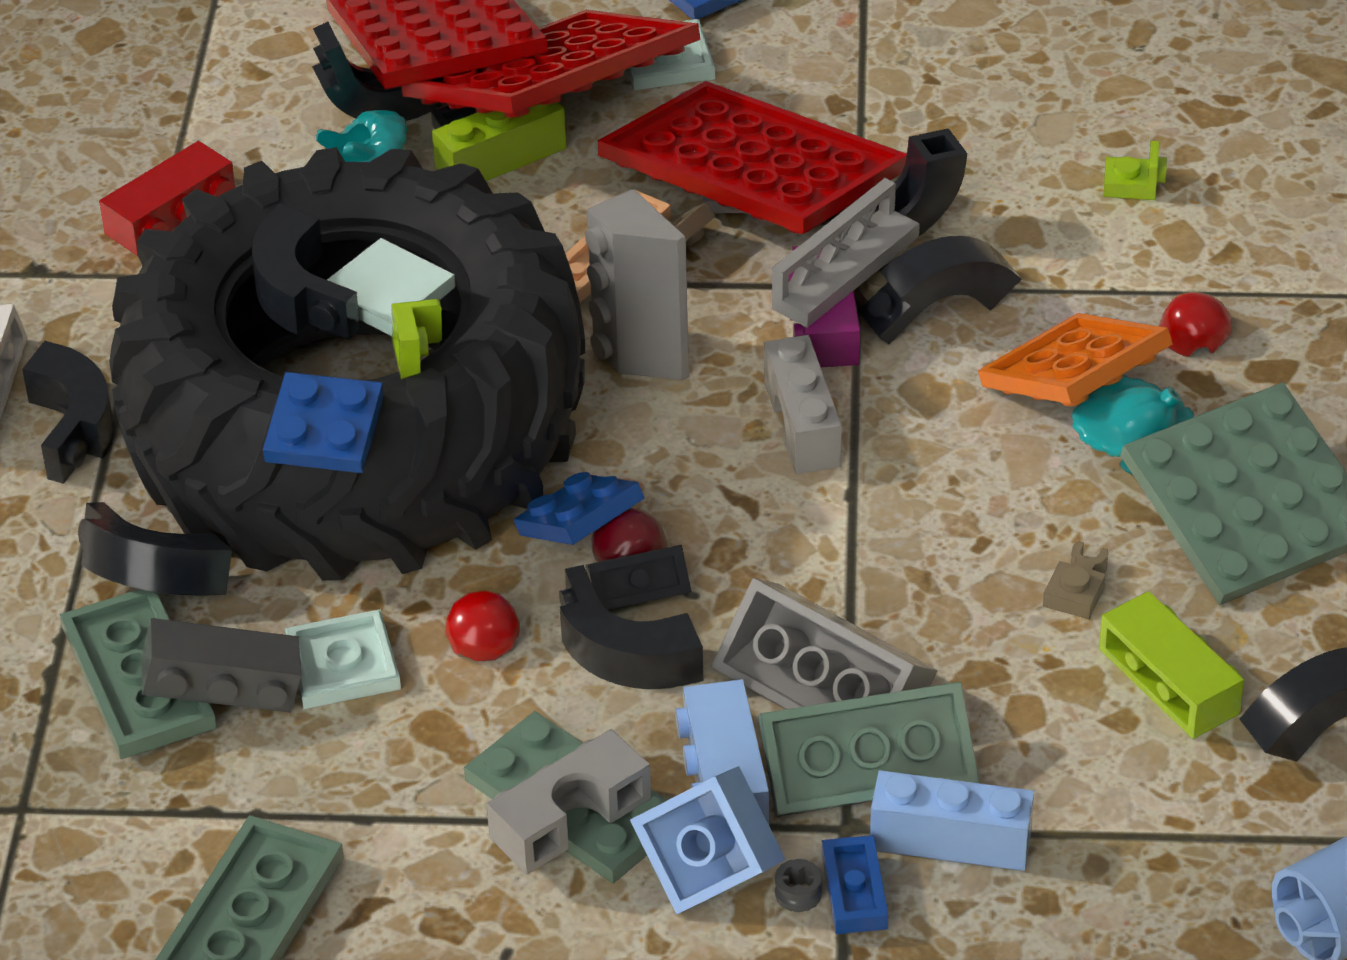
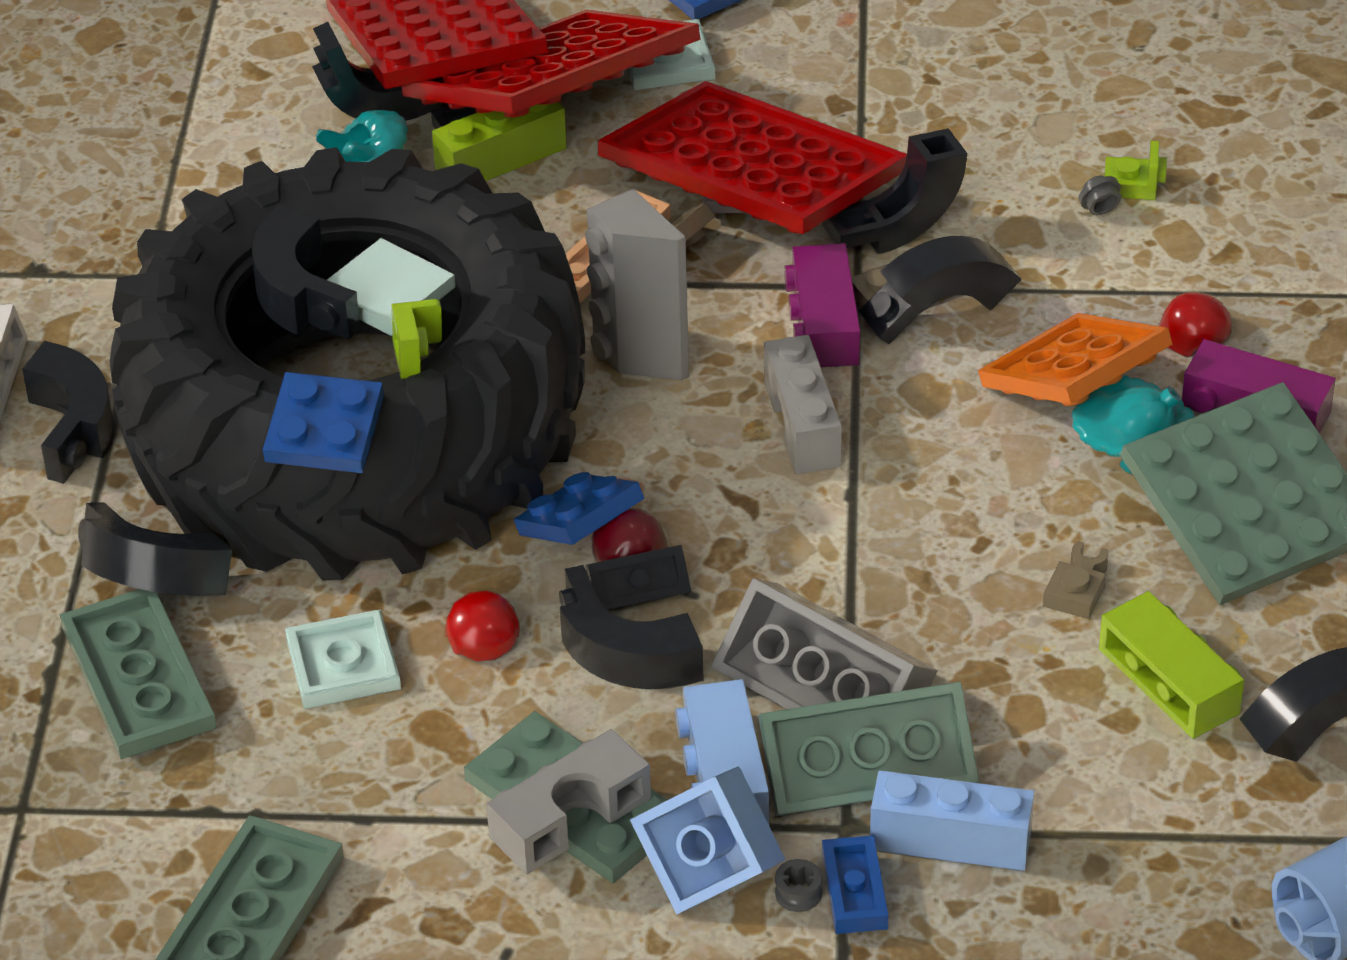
(156, 196): red brick -> none
(220, 665): dark grey brick -> none
(844, 259): light grey fence -> none
(1100, 194): none -> dark grey plate
(1227, 374): none -> magenta brick

